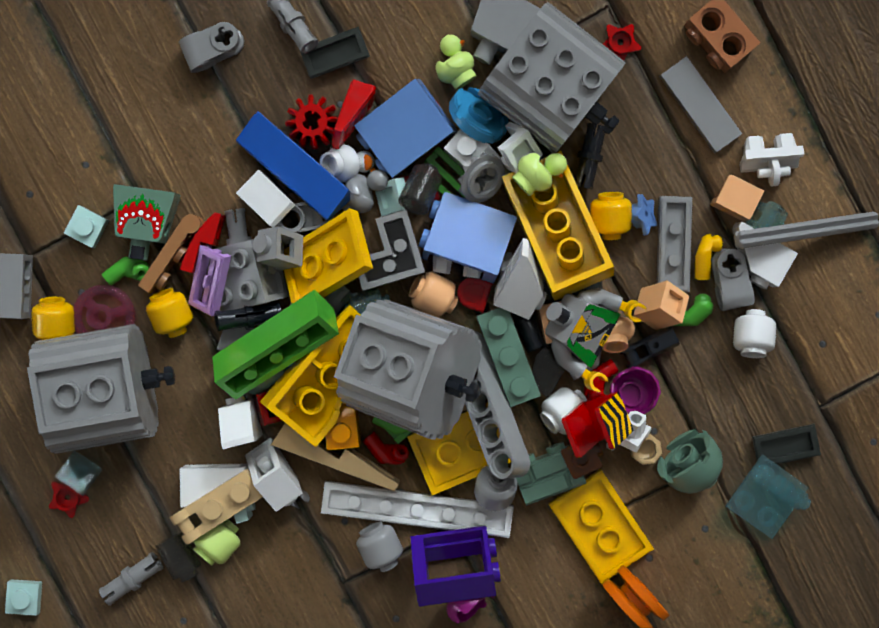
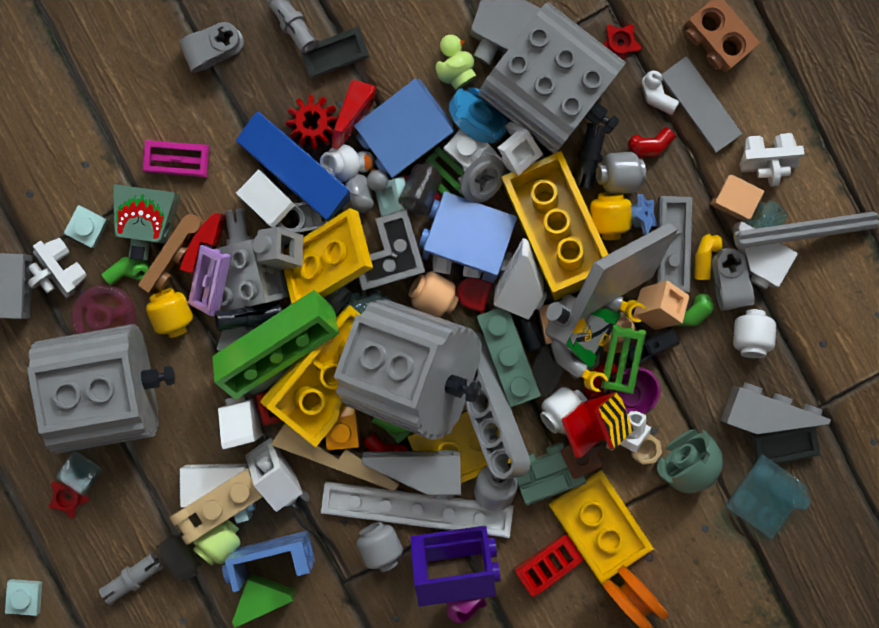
(48, 256): none -> white hips
(52, 318): yellow head -> none
(203, 161): none -> dark pink tile
(261, 597): none -> bright green slope
(298, 543): none -> medium blue panel
(426, 471): none -> light grey slope
(535, 176): yellowish green animal -> none
(556, 573): none -> red slope
(621, 173): none -> light grey head
(623, 270): none -> light grey tile
(627, 333): none -> bright green tile
(651, 146): none -> red arm
(655, 95): none -> white arm
(762, 414): none -> light grey slope

